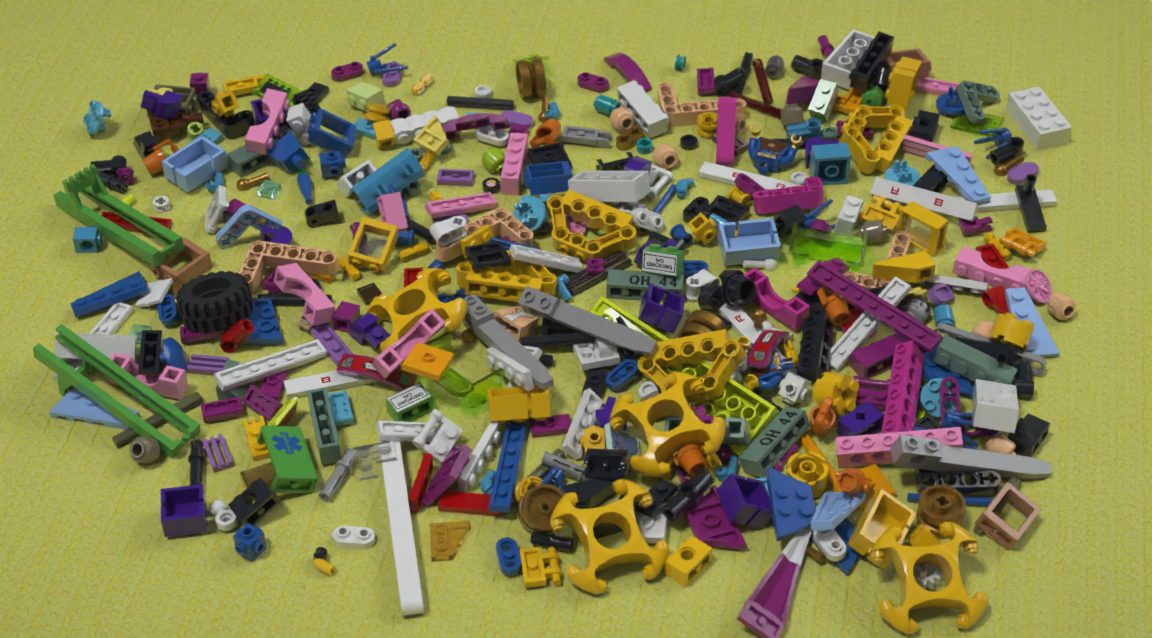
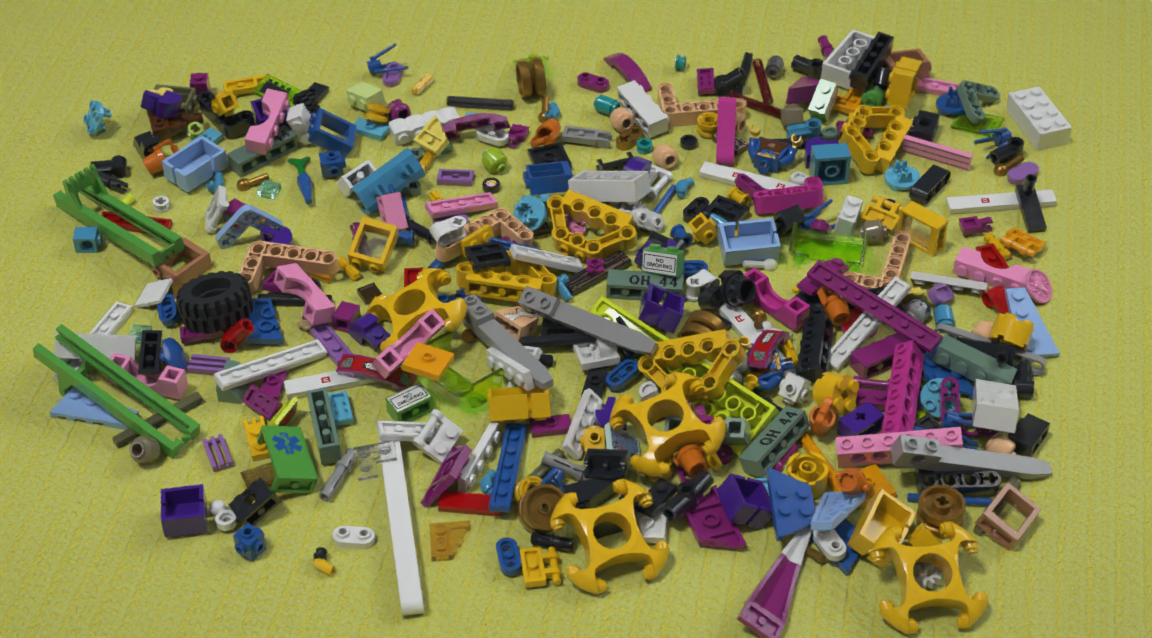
(111, 294): blue wing -> none
(128, 172): magenta plate -> none
(196, 462): black pin -> none
(222, 409): magenta plate -> none
(288, 153): blue torso -> none
(322, 213): black leg -> none
(347, 72): magenta plate -> none
(384, 134): yellow panel -> none
(417, 250): yellow piece -> none
(421, 483): red tile -> none
(482, 91): white tile -> none
(513, 163): bright pink arch -> none
(518, 118): medium lavender tile -> none
(688, 561): yellow brick -> none
(731, 468): dark azure arm -> none
(908, 268): yellow slope -> none
(928, 199): white tile -> none
(959, 172): light blue wing -> none
(1061, 306): light nougat head -> none

